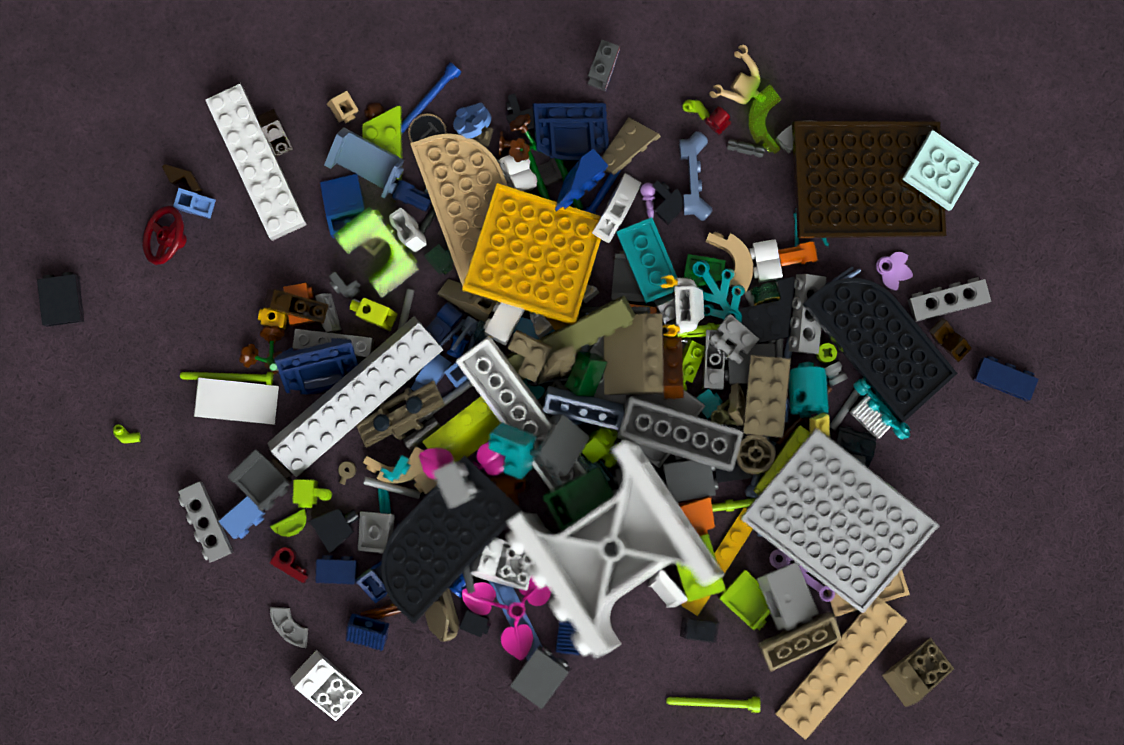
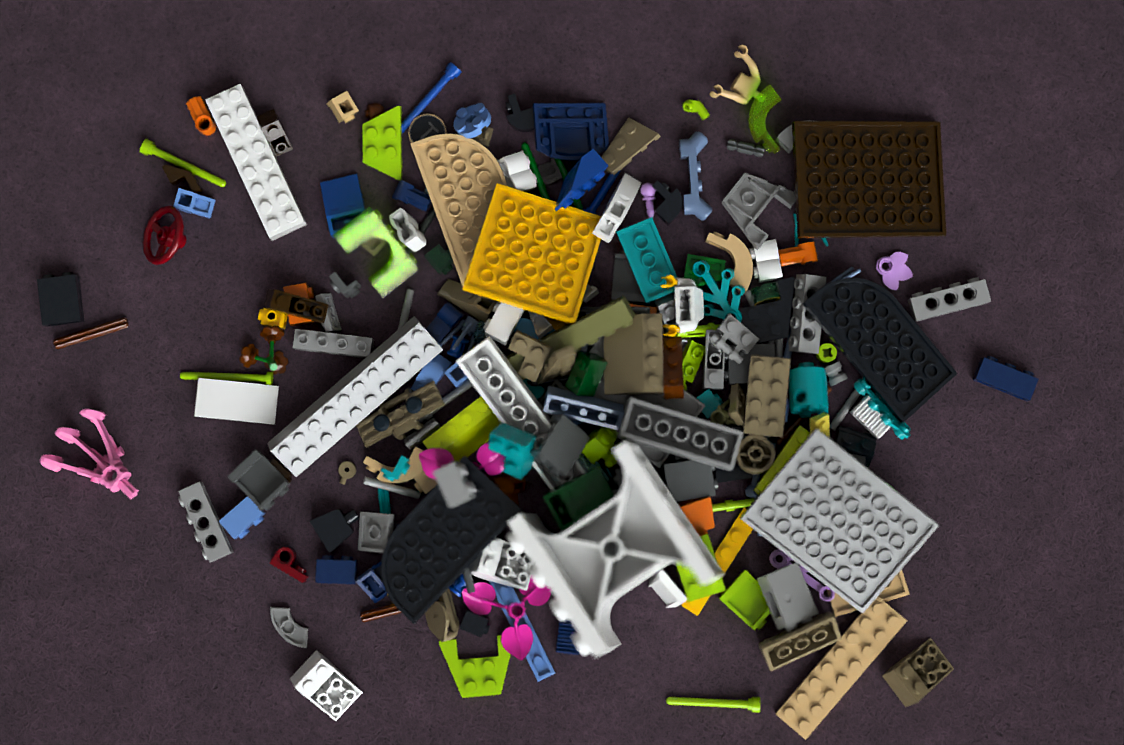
(90, 333): none -> reddish brown axle
(103, 472): none -> bright pink piece
(124, 436): lime arm -> none
(149, 148): none -> lime piece
(201, 115): none -> orange piece
(291, 525): lime tile -> none
(307, 491): lime brick -> none
(316, 367): dark blue slope -> none
(365, 160): sand blue panel -> none
(367, 631): dark blue brick -> none
(376, 315): neon yellow torso -> none
(477, 675): none -> lime wing
(518, 147): reddish brown plant -> none
(541, 676): dark grey panel -> none
(603, 65): dark grey panel -> none
(699, 630): black torso -> none
(718, 120): dark red leg -> none
(748, 201): none -> light grey wing
(940, 170): light aqua plate -> none
(950, 340): dark brown slope -> none

